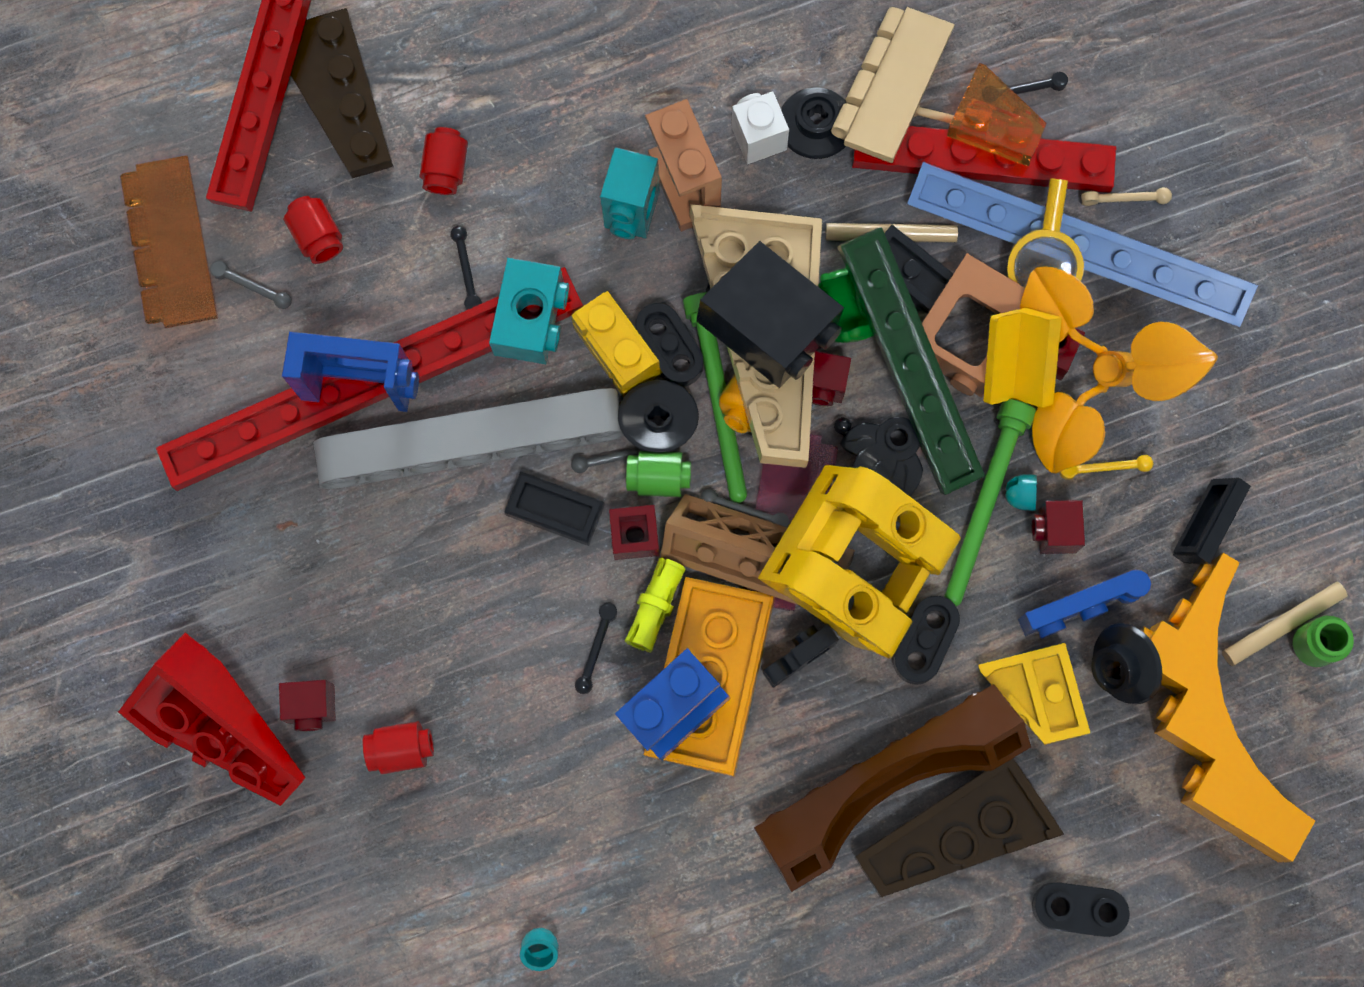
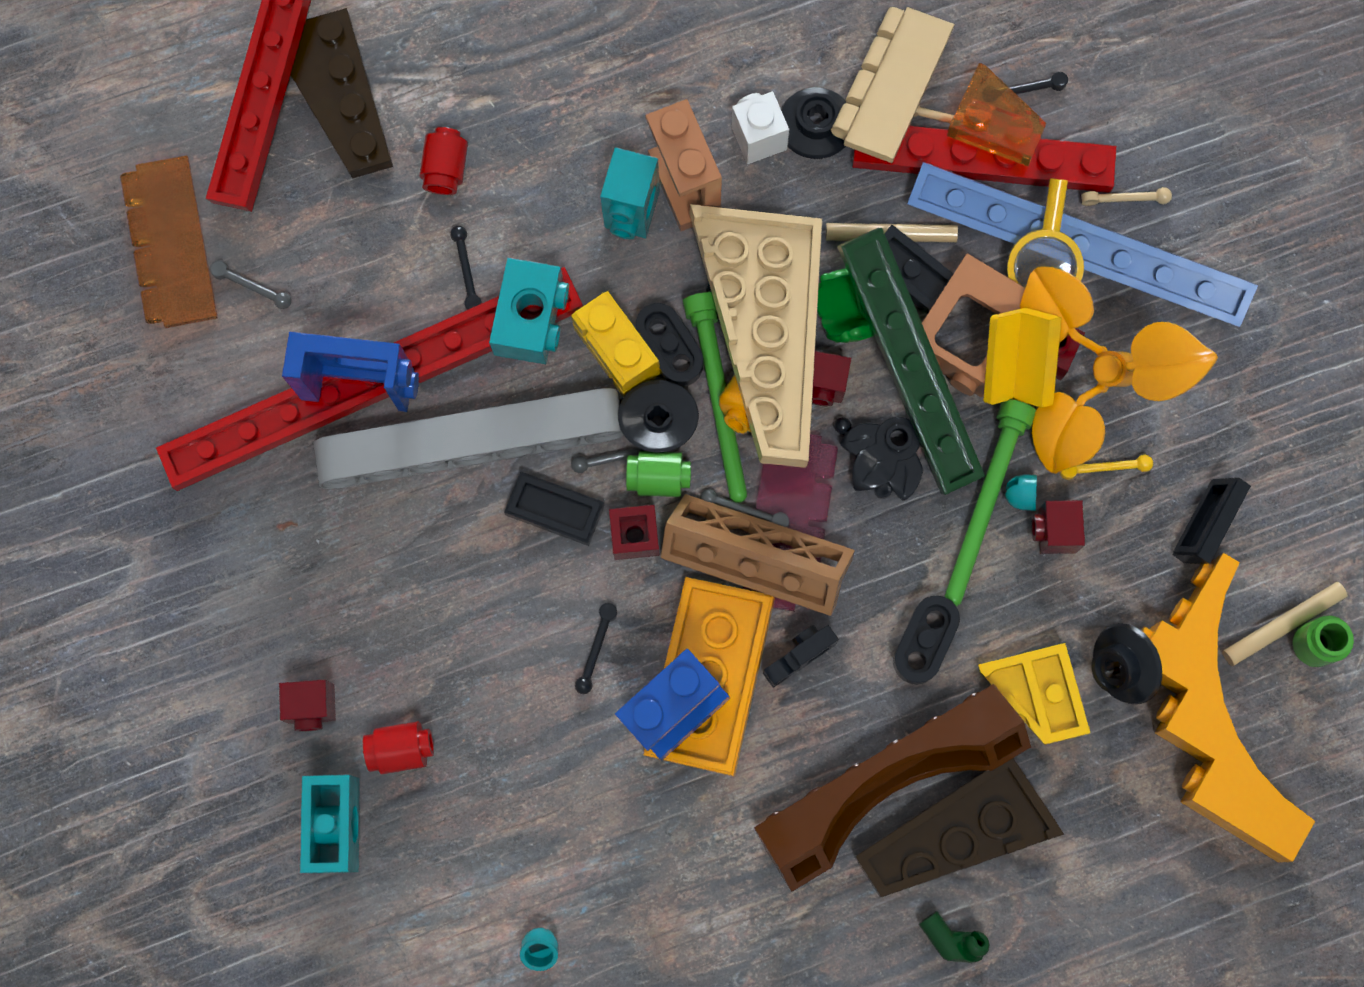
(200, 707): red wedge -> none
(313, 229): red brick -> none
(330, 824): none -> teal brick
(655, 605): neon yellow pin -> none
(770, 315): black brick -> none
(821, 533): yellow piece -> none
(954, 945): none -> dark green arm
(1081, 909): black plate -> none
(1088, 603): blue plate -> none

